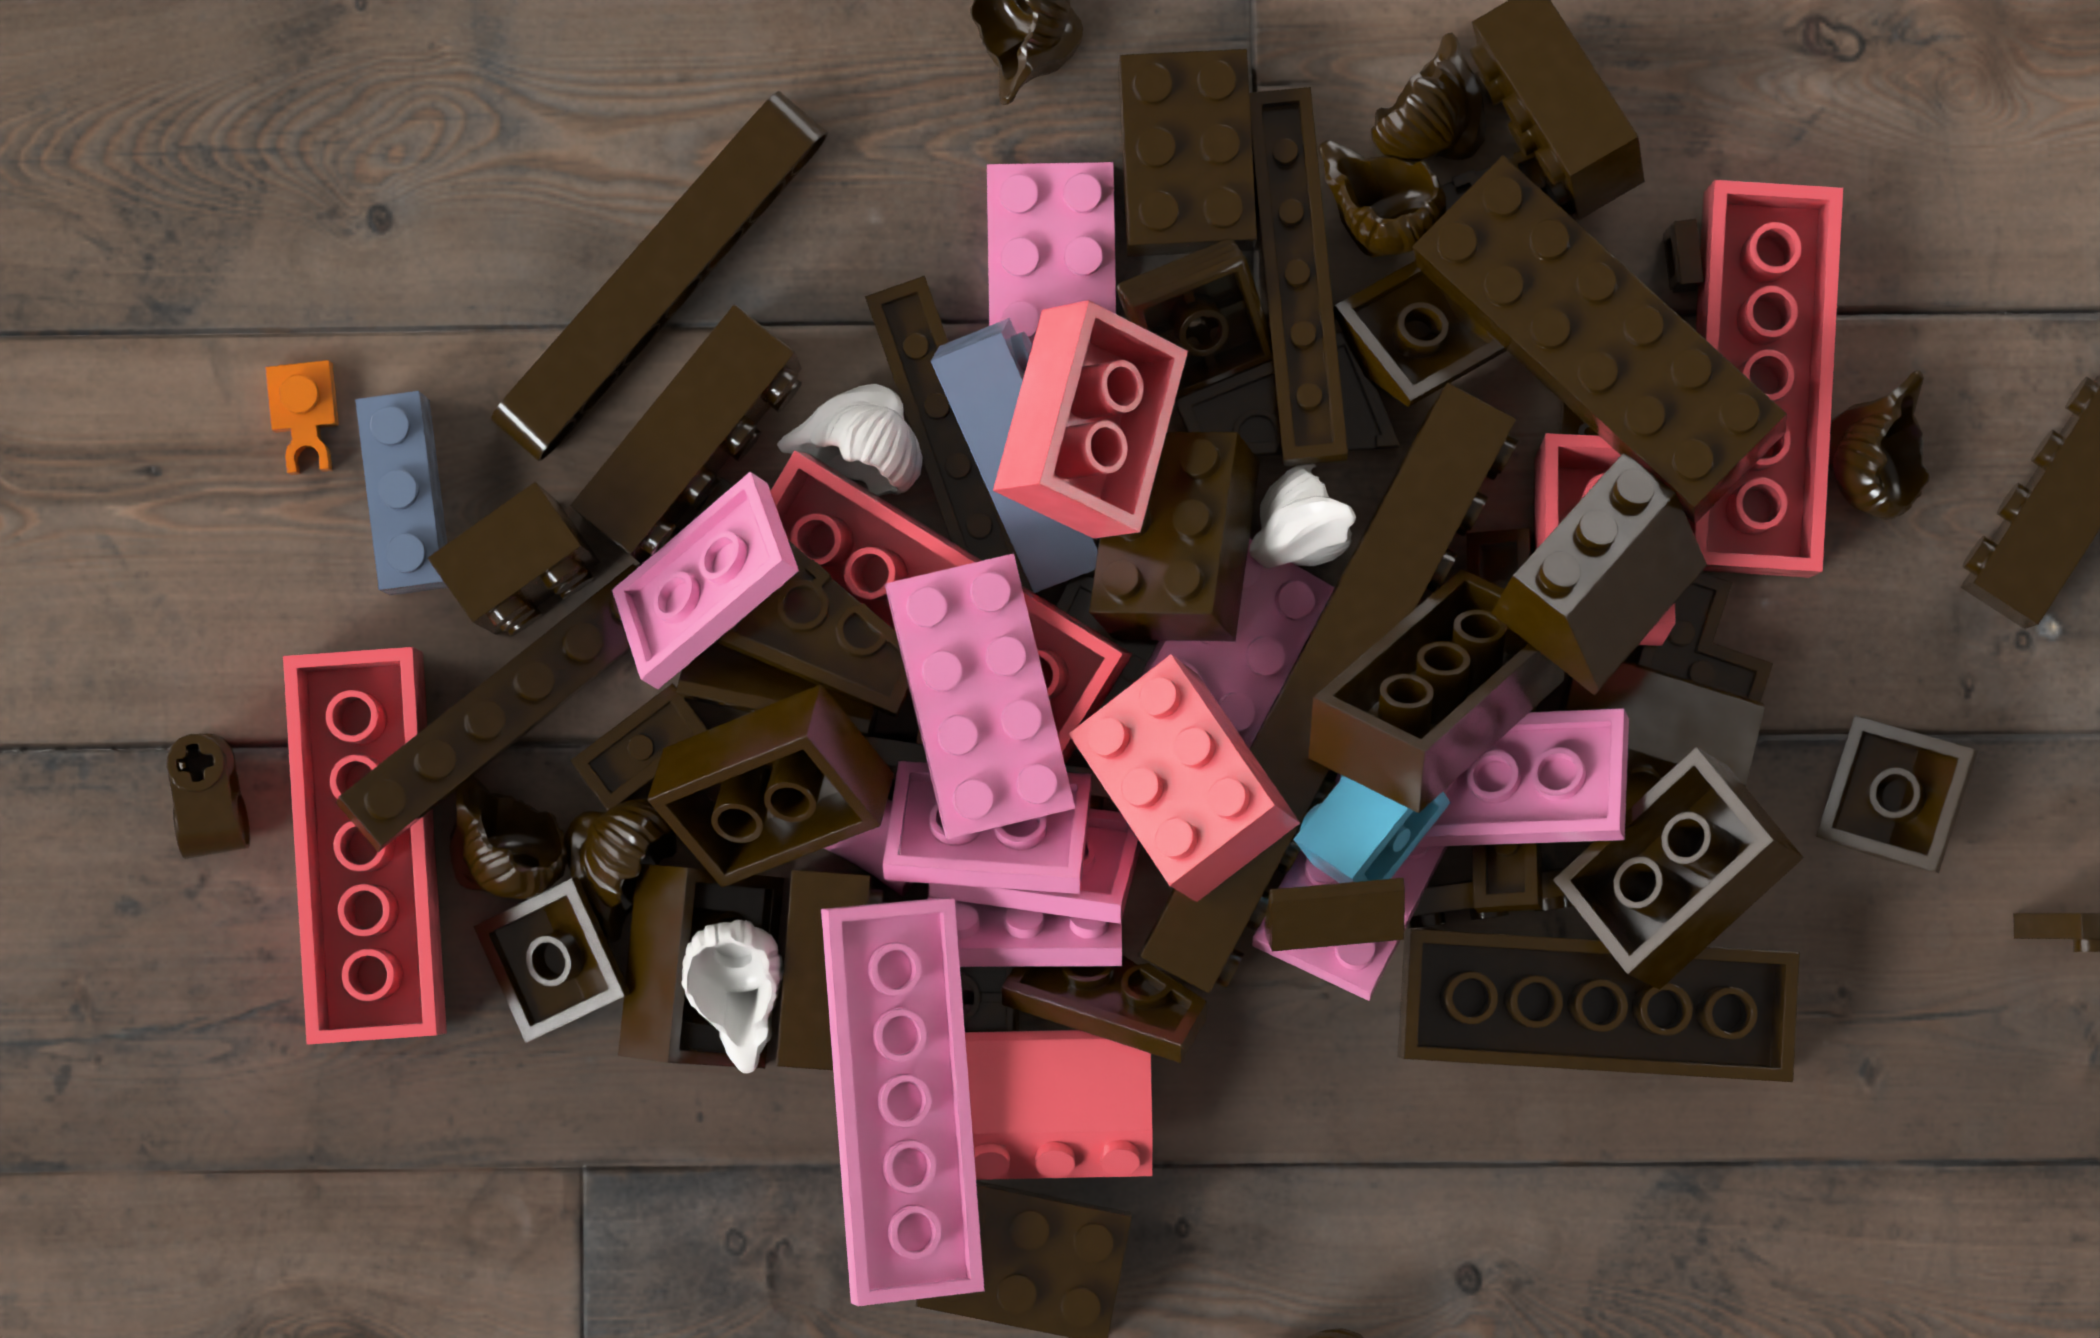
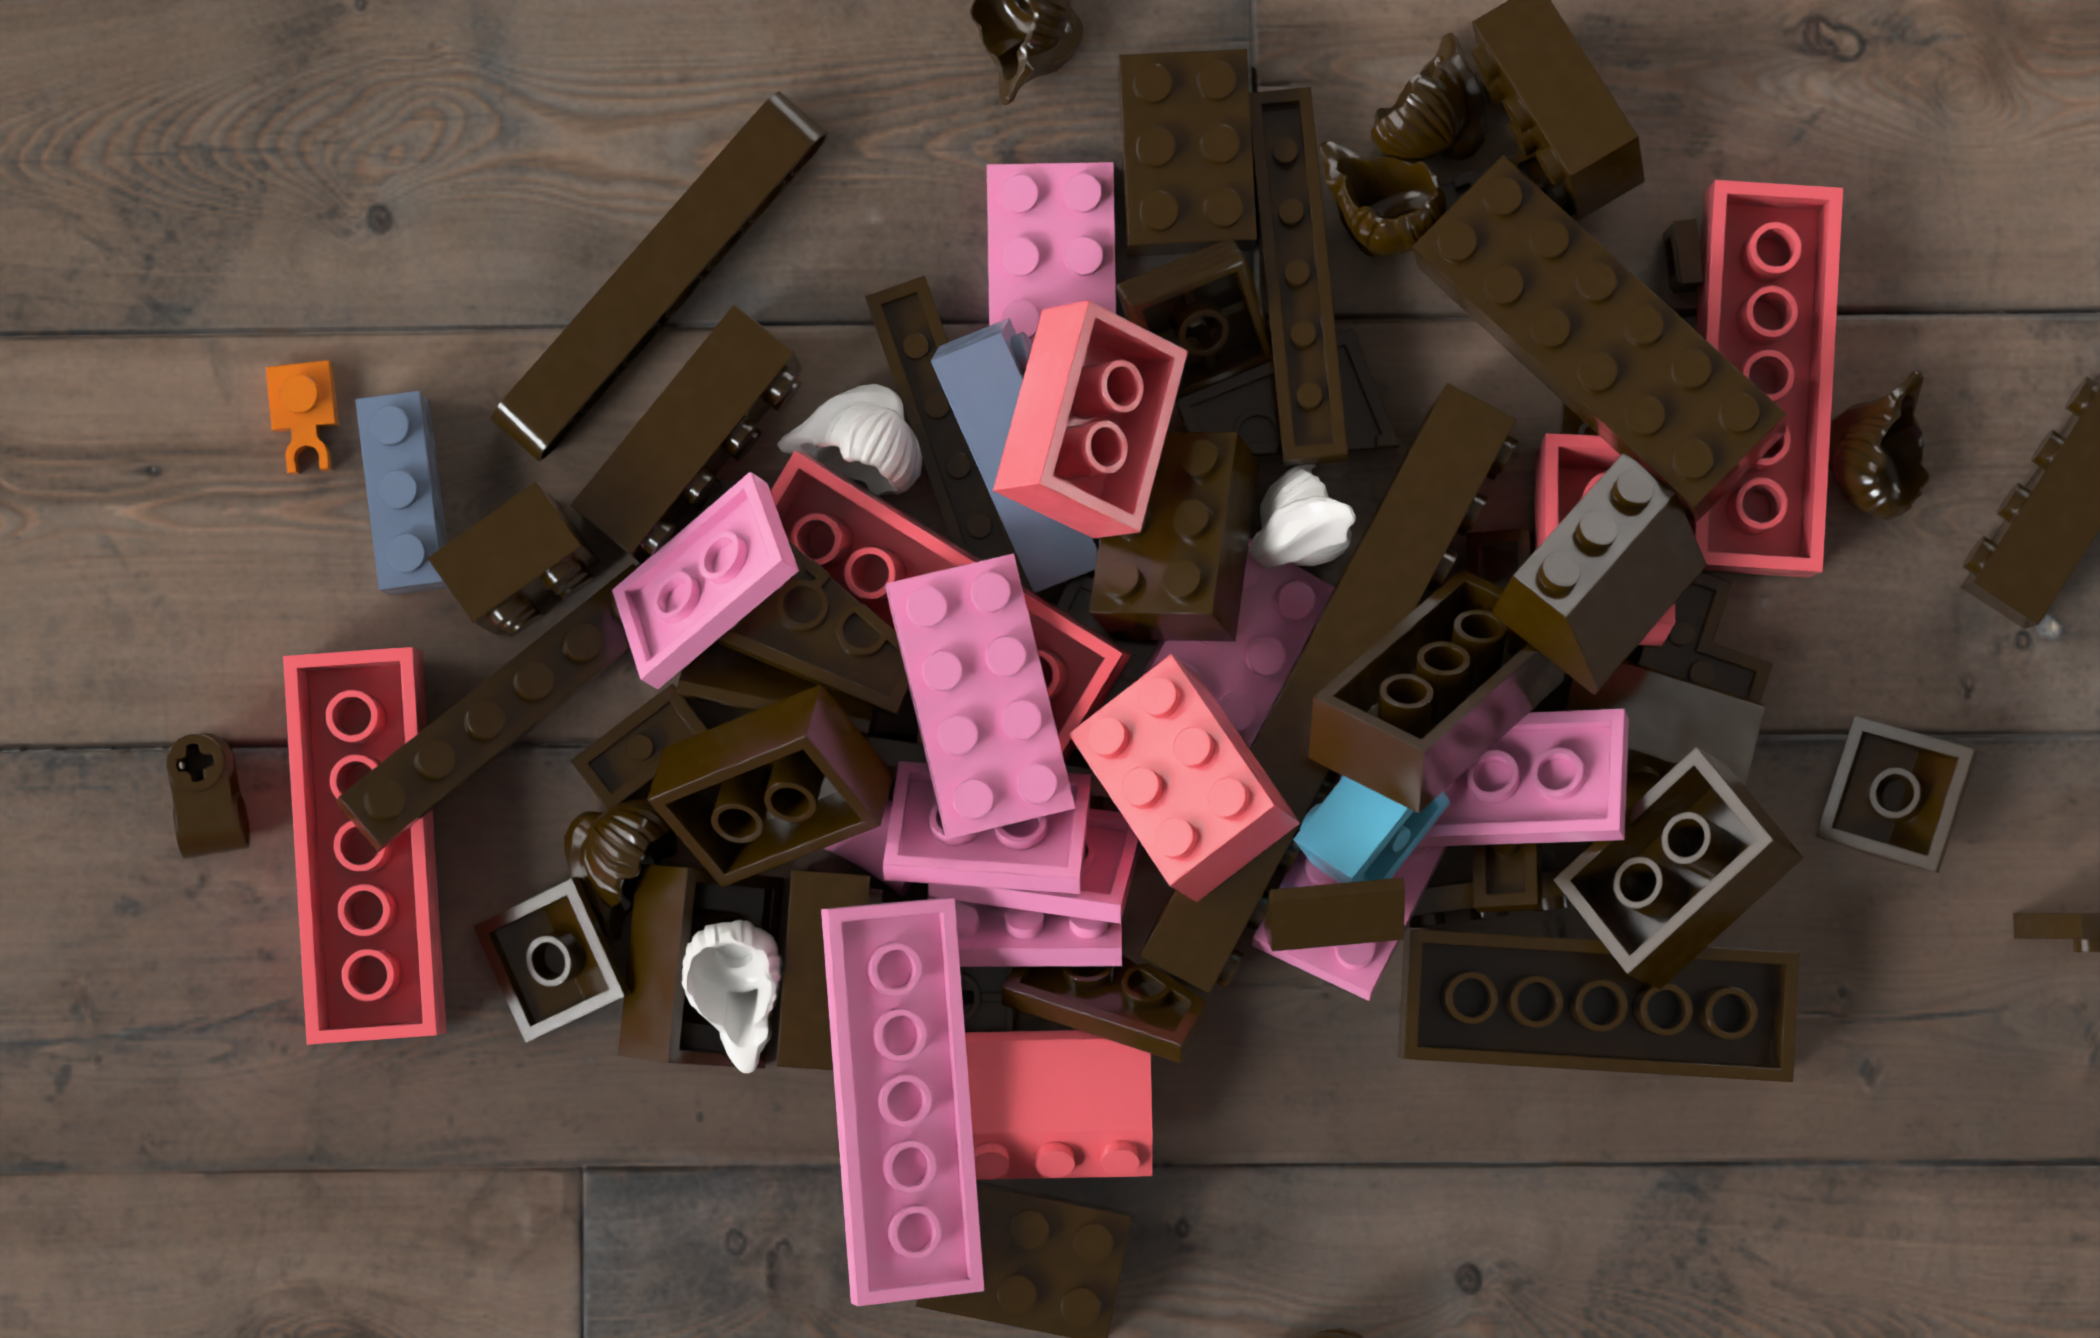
(504, 844): dark brown hair -> none
(1412, 335): dark brown slope -> none

